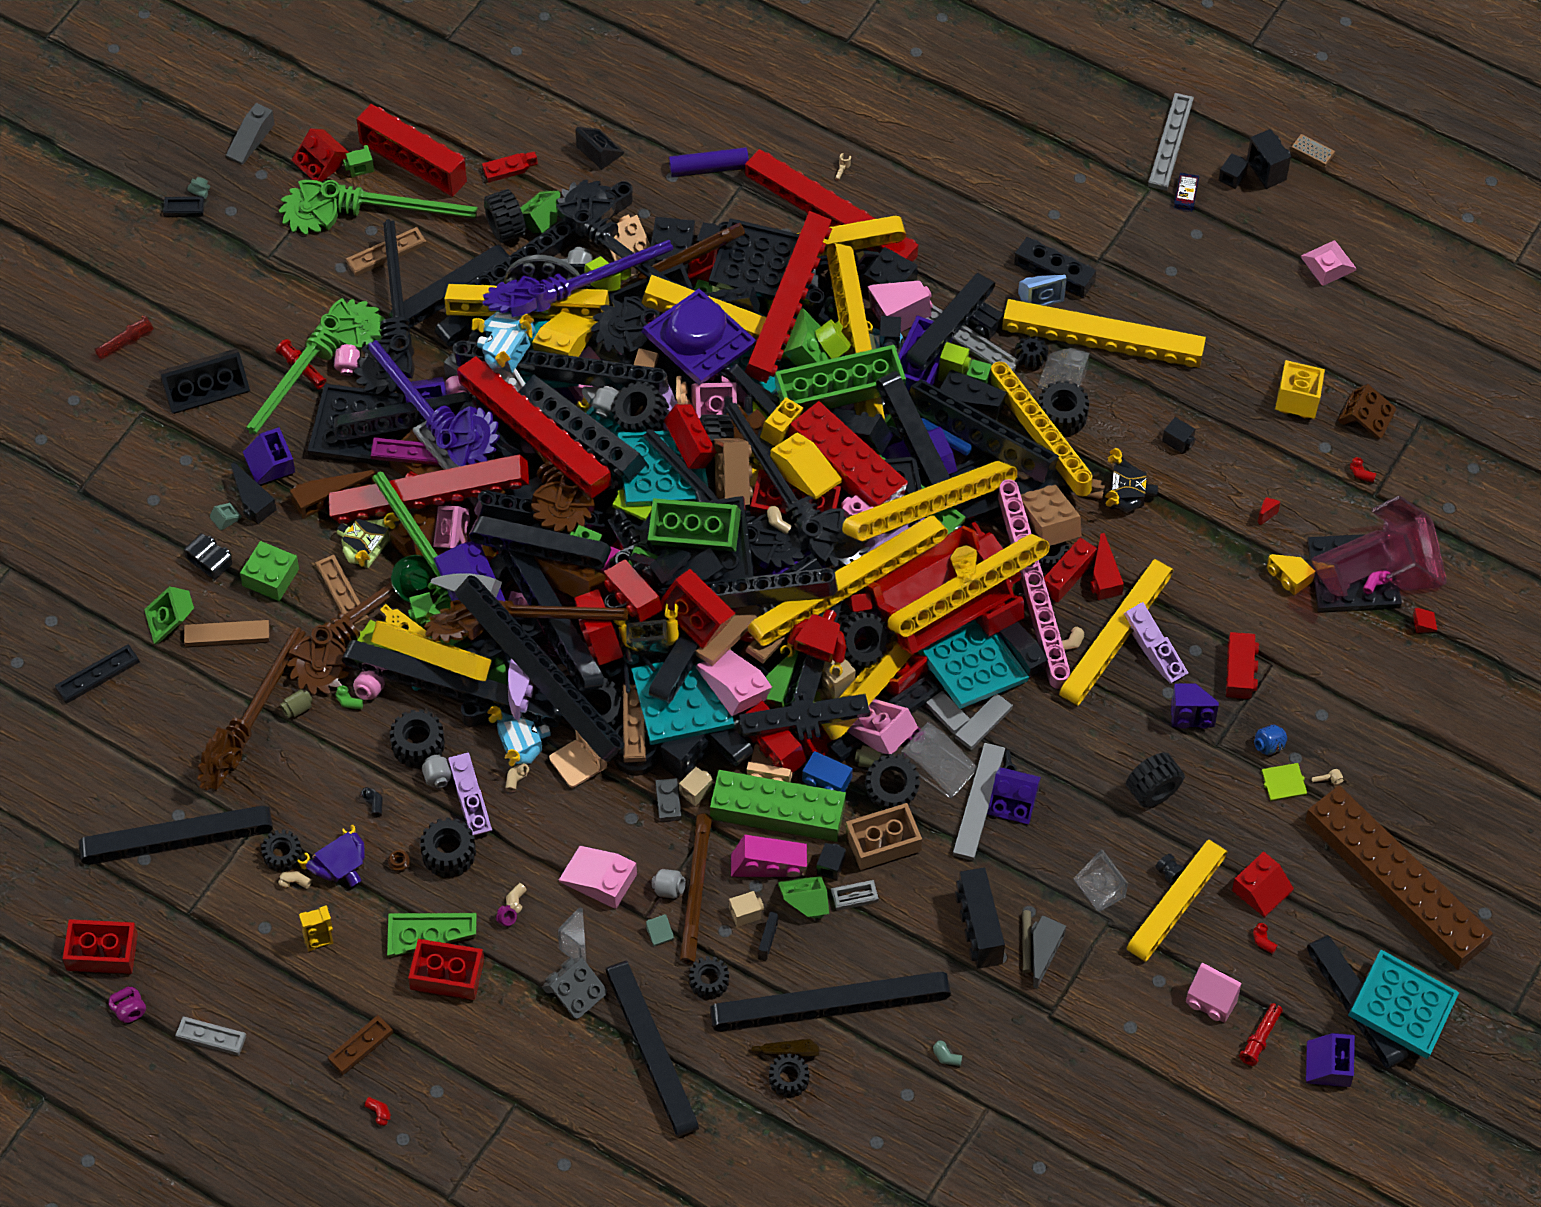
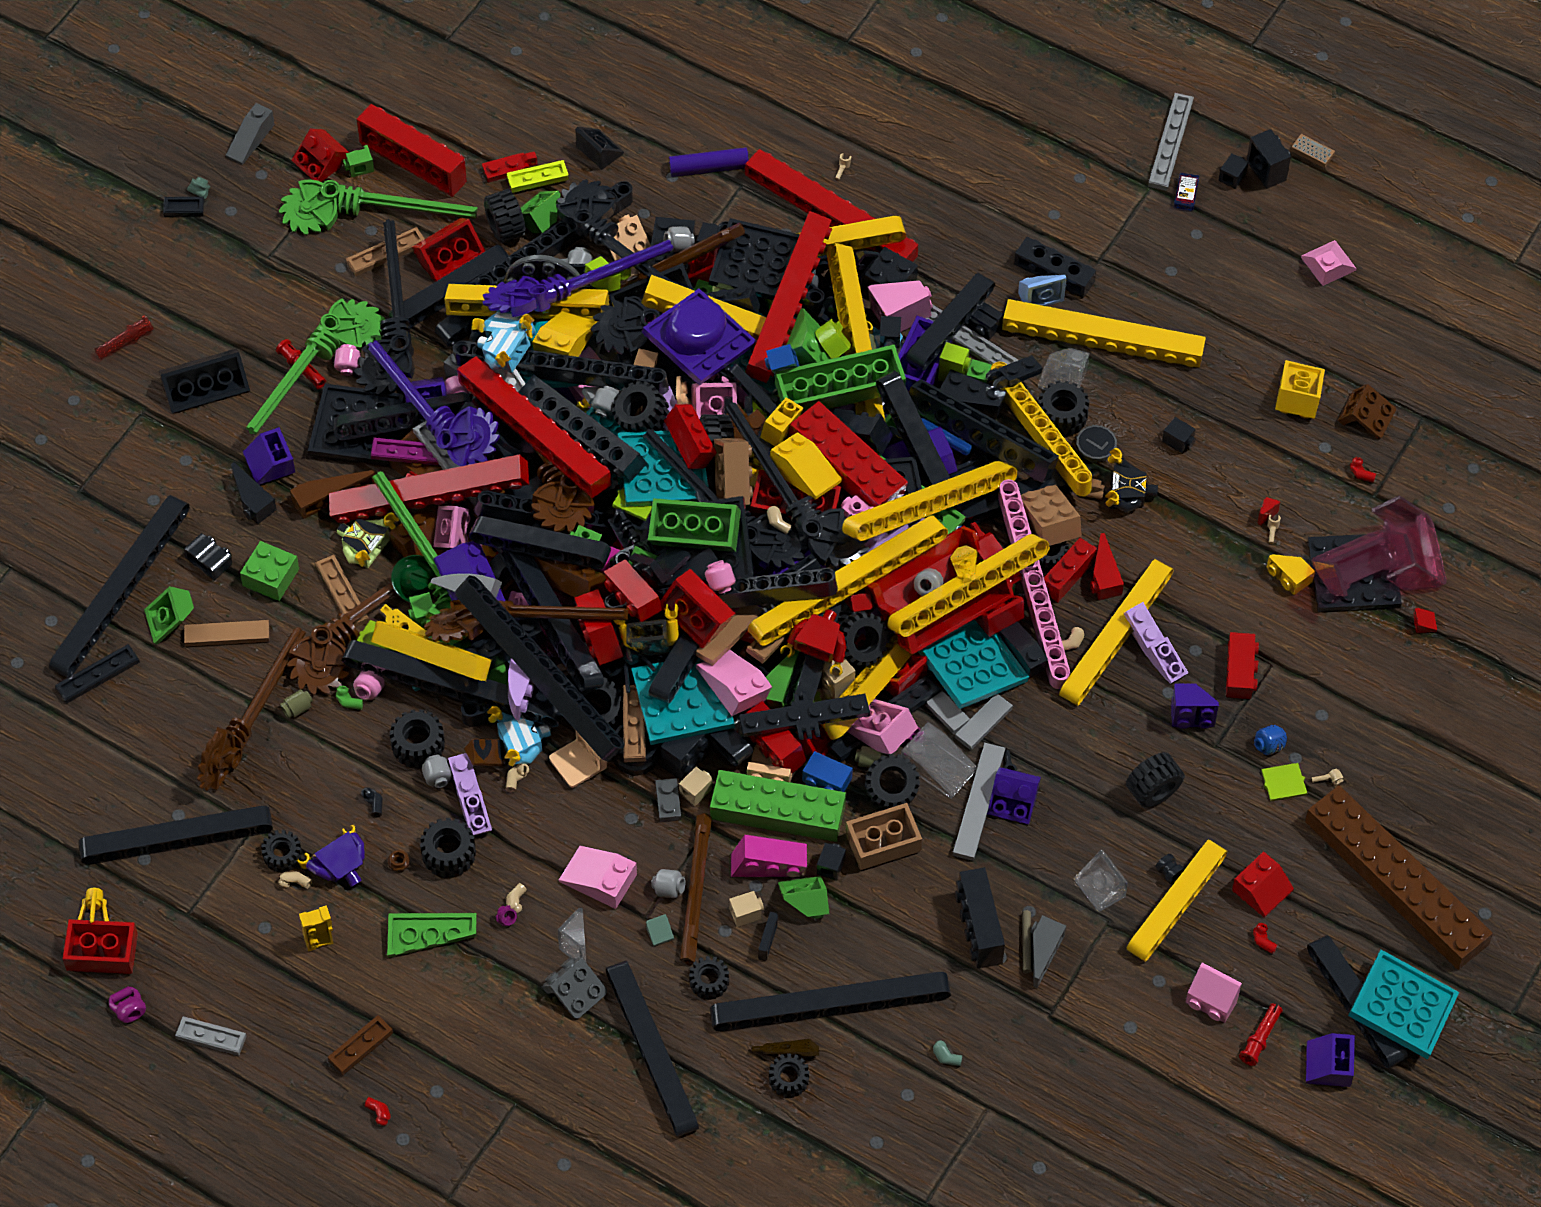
(93, 902): none -> yellow plant
(119, 586): none -> black beam
(224, 515): sand green slope -> none
(446, 969): red brick -> none
(448, 248): none -> red slope
(486, 752): none -> reddish brown slope
(537, 176): none -> neon yellow plate
(680, 238): none -> light grey head
(720, 576): none -> bright pink head
(781, 358): none -> blue slope
(856, 898): light grey tile -> none
(921, 582): none -> light grey head
(1014, 372): none -> black hinge
(1031, 352): black gear -> none
(1095, 443): none -> black tile
(1273, 525): none -> tan hand
(1375, 579): dark pink arm -> none

